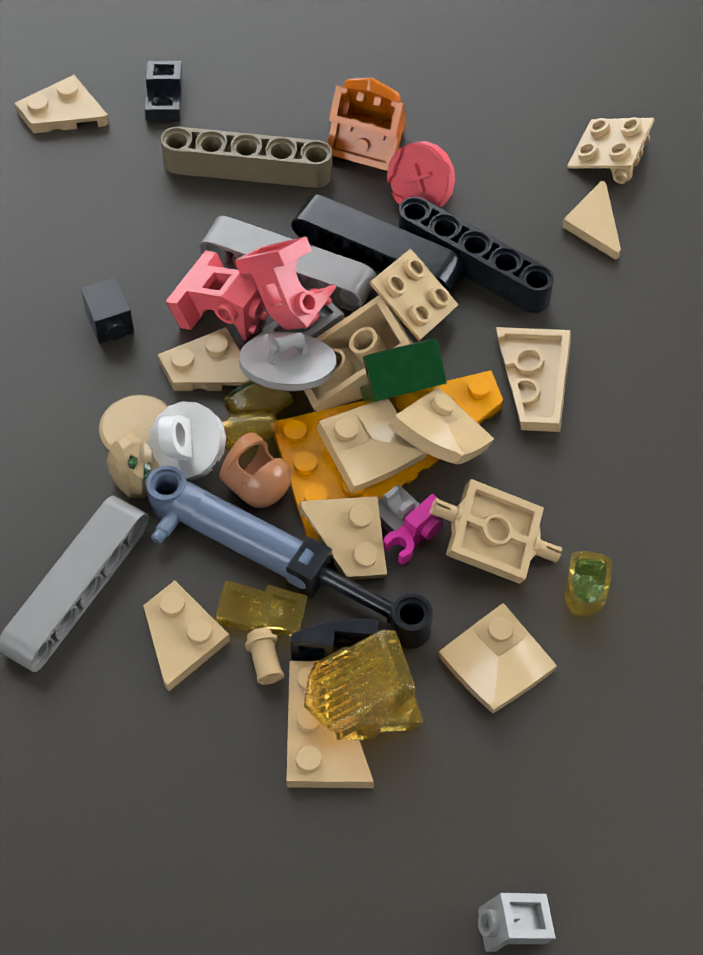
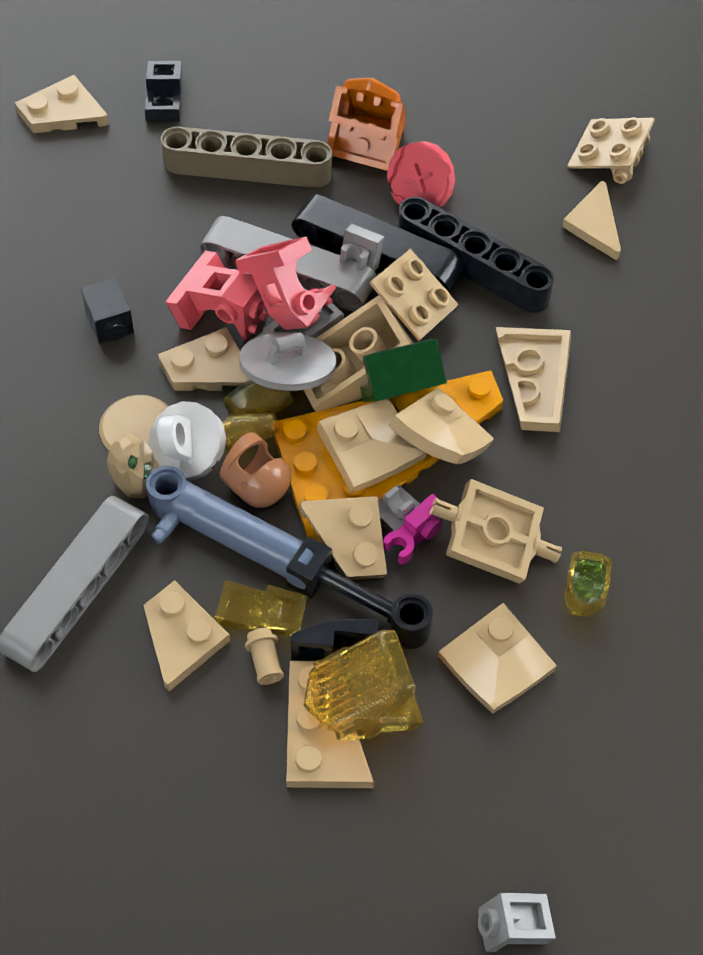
(362, 246): none -> light grey tile

